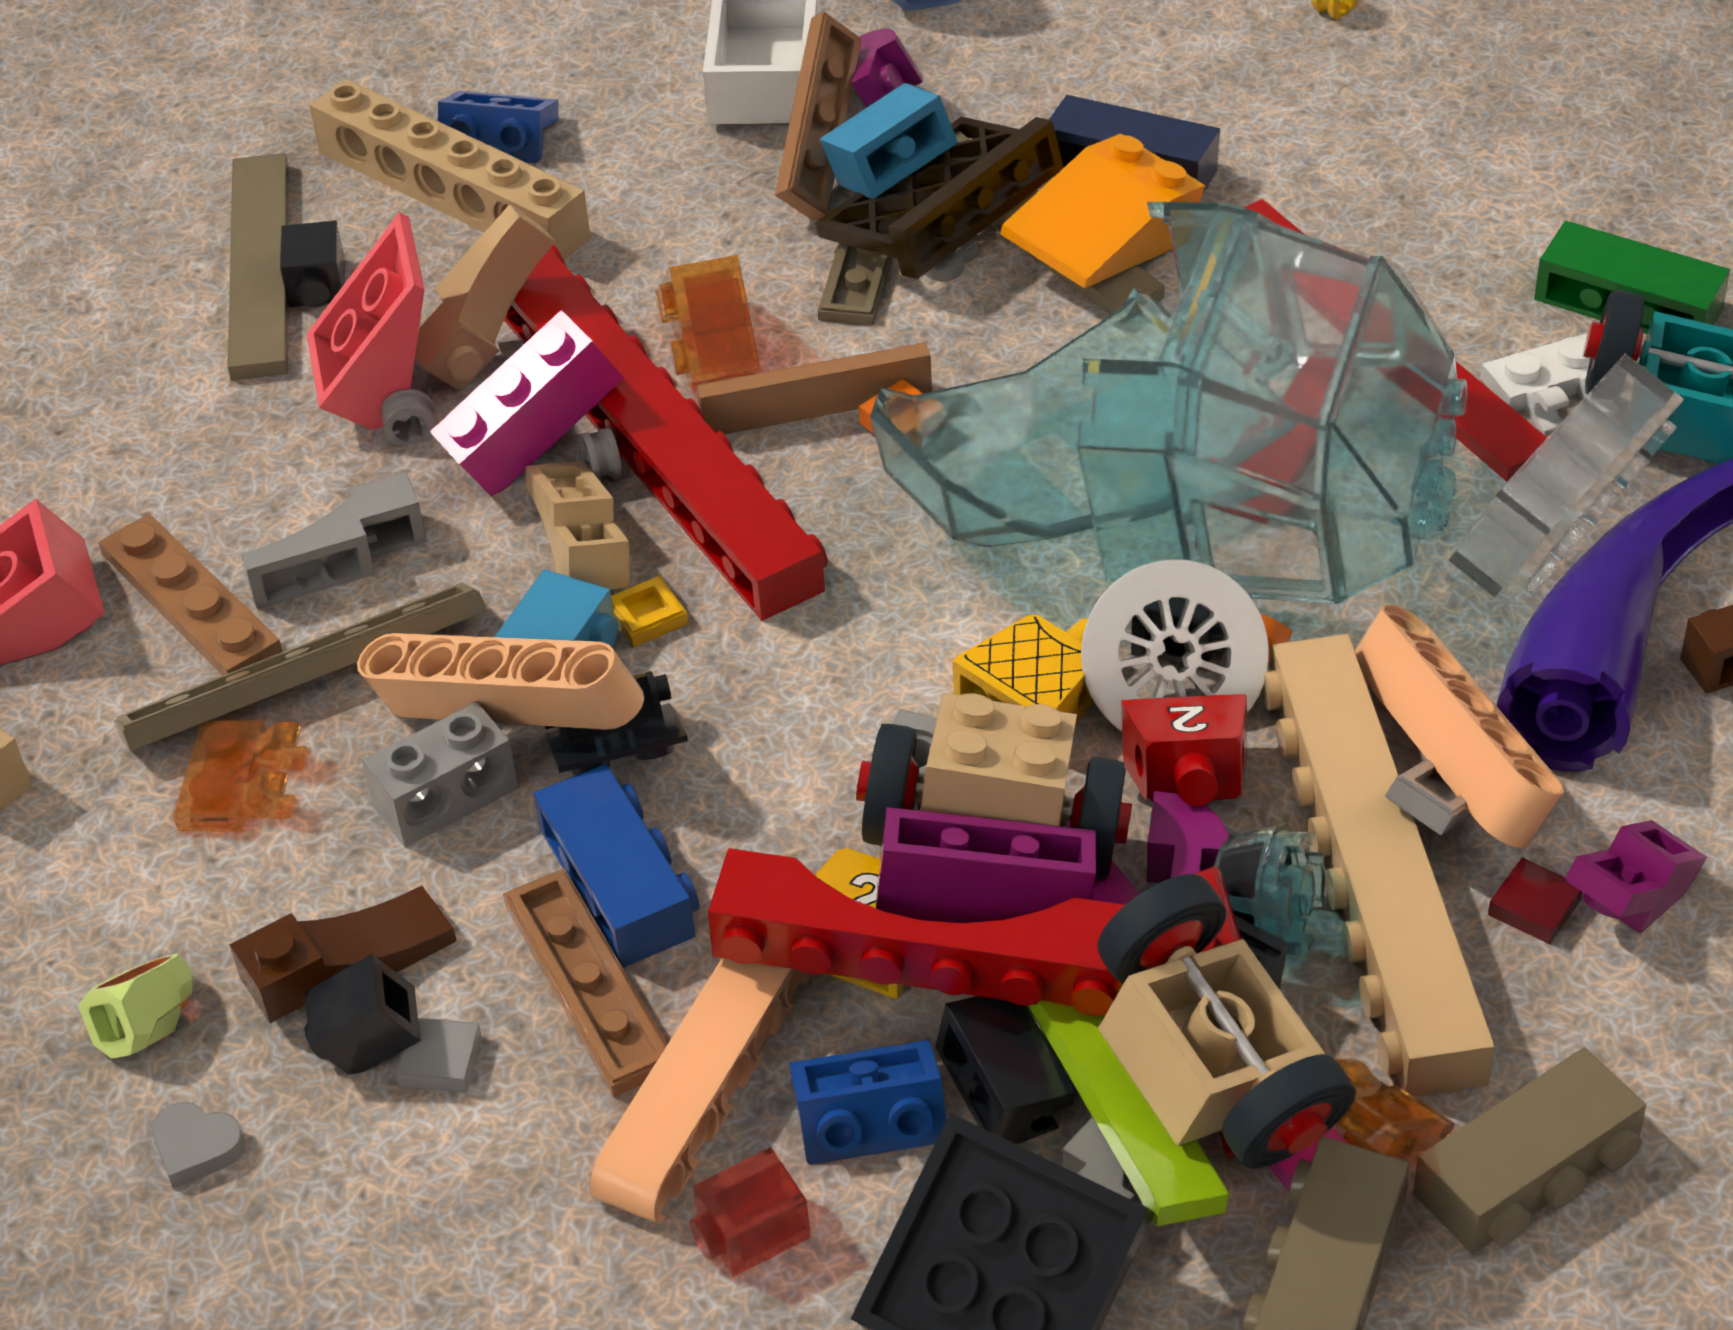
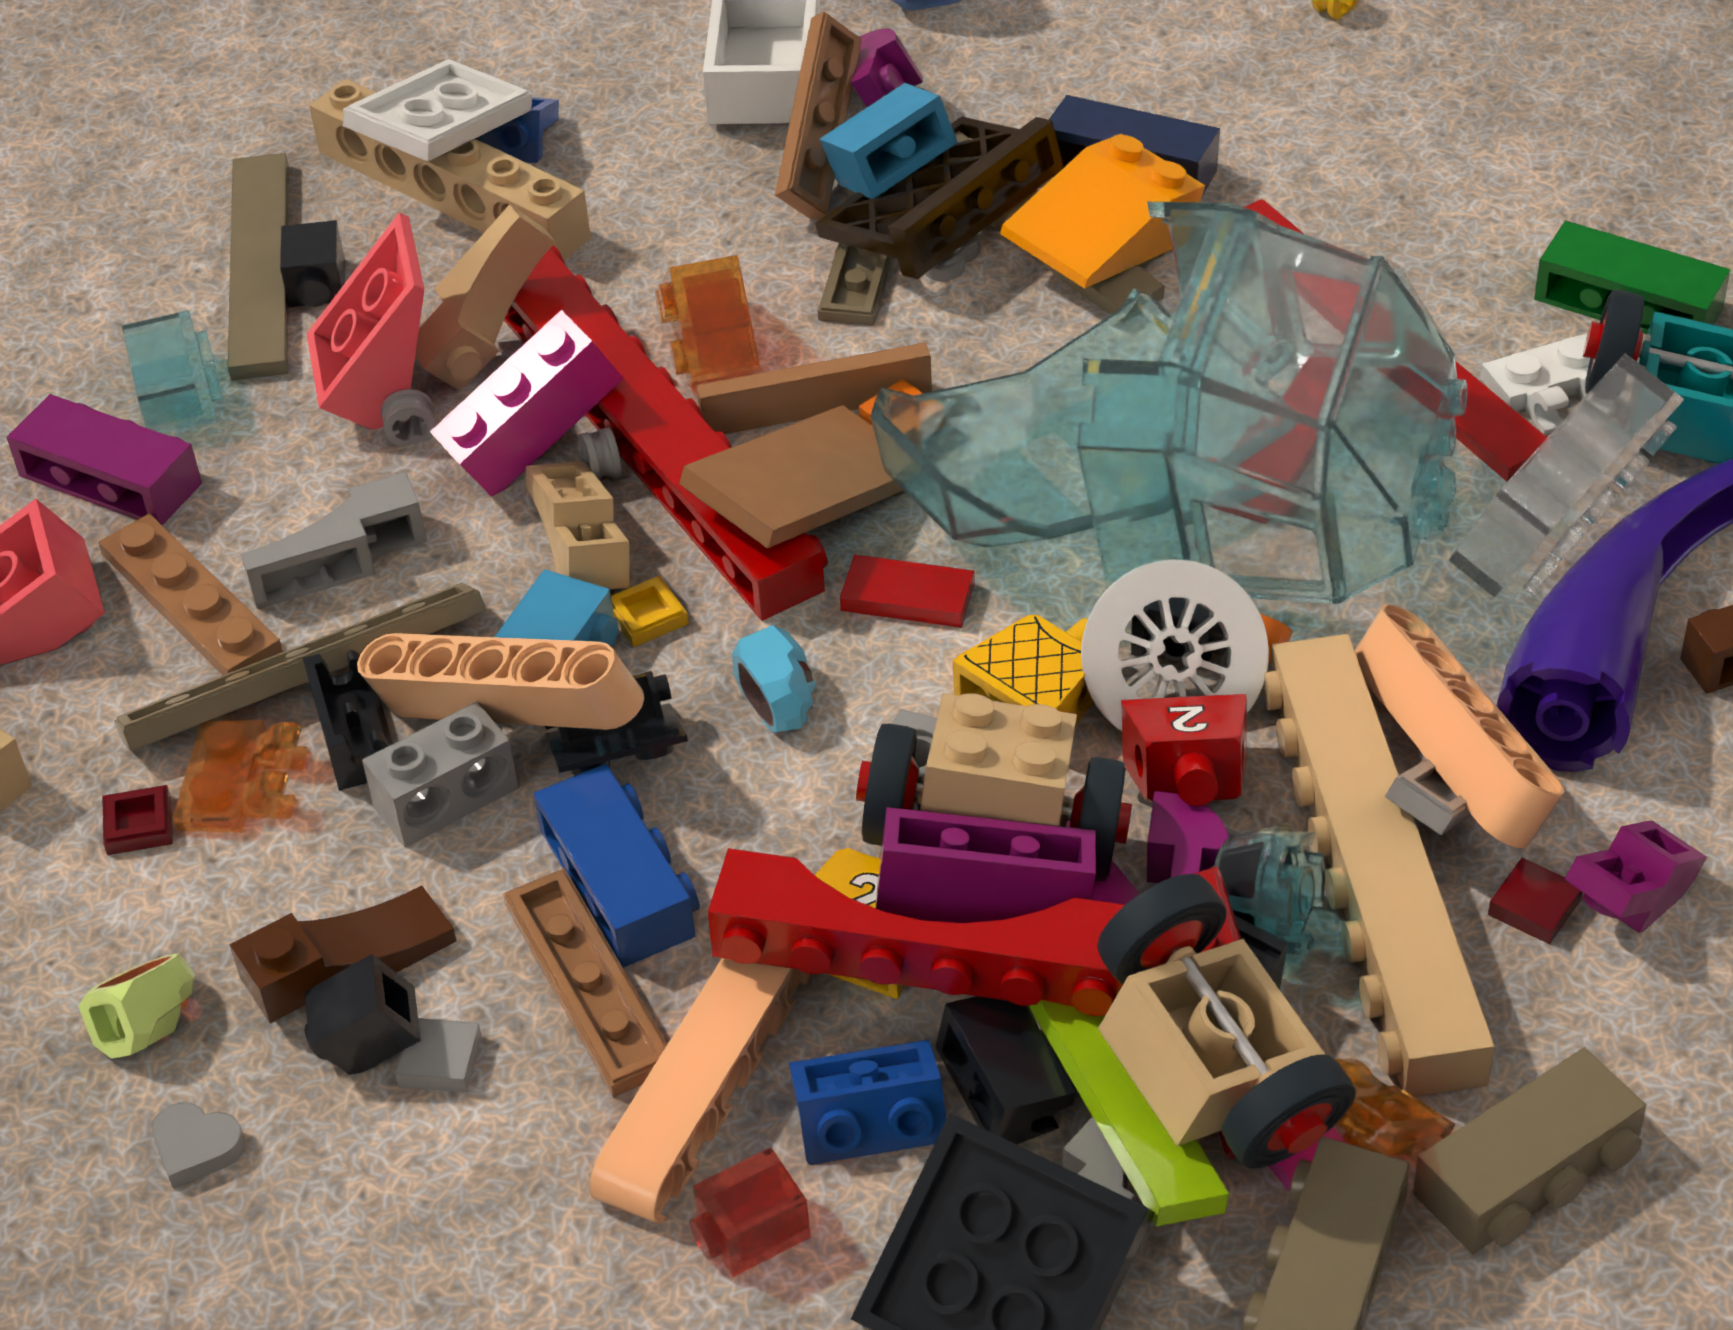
(104, 459): none -> magenta brick
(137, 820): none -> dark red tile
(170, 372): none -> clear light blue brick
(348, 717): none -> black hinge
(437, 109): none -> white tile
(774, 678): none -> medium azure rock
(794, 477): none -> medium nougat tile
(907, 590): none -> red tile

